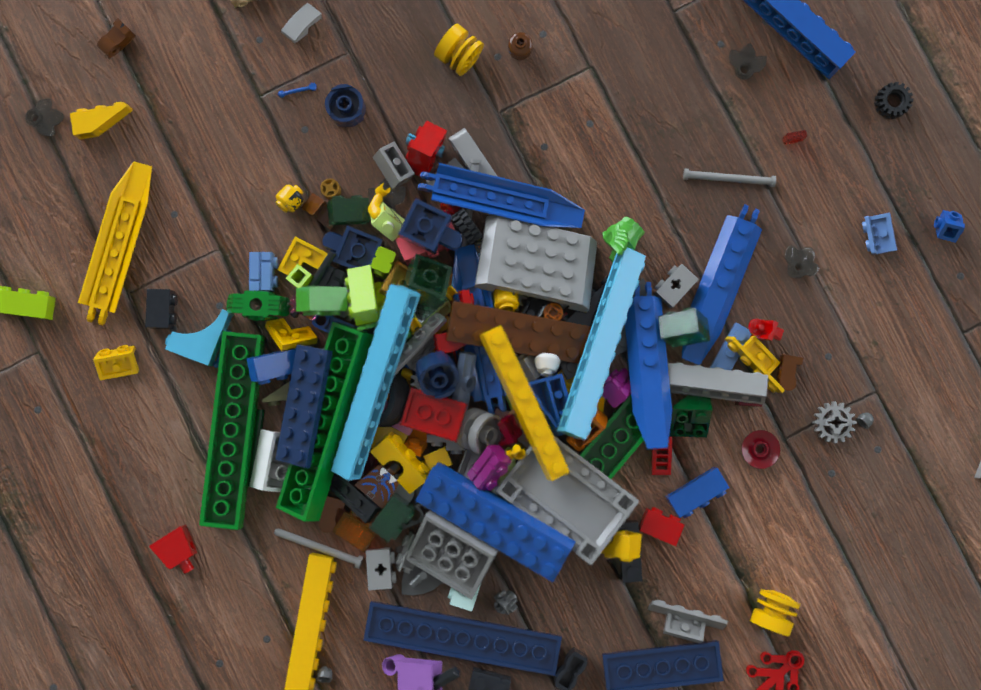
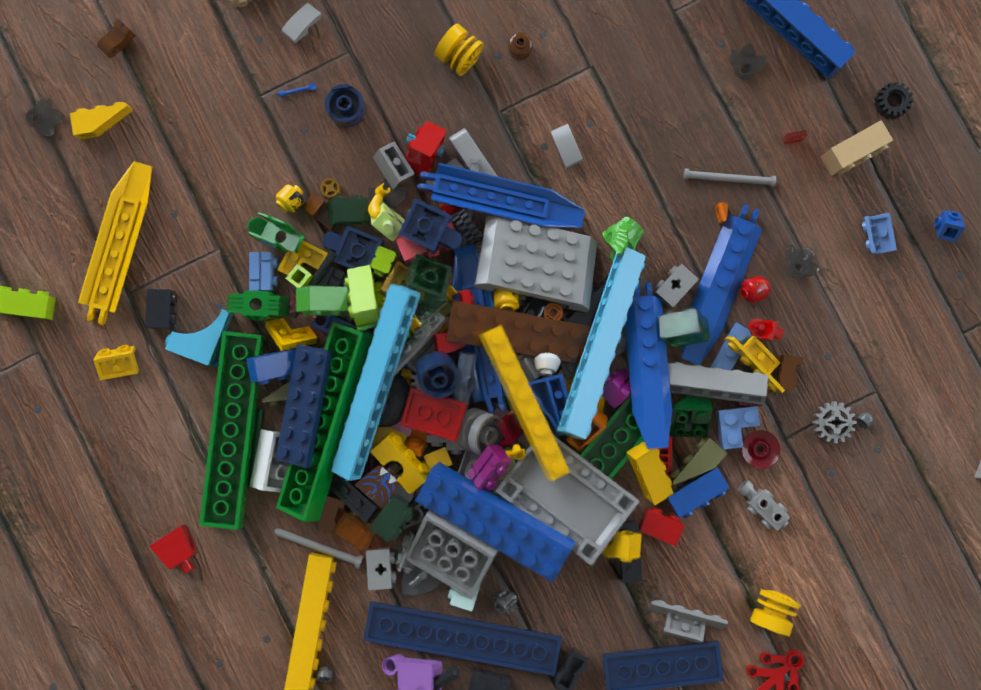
(267, 233): none -> green piece
(567, 146): none -> light grey slope
(650, 473): none -> yellow brick
(703, 459): none -> olive slope
(721, 212): none -> orange slope
(730, 423): none -> medium blue brick
(755, 289): none -> red head
(766, 512): none -> light grey brick
(857, 149): none -> tan brick

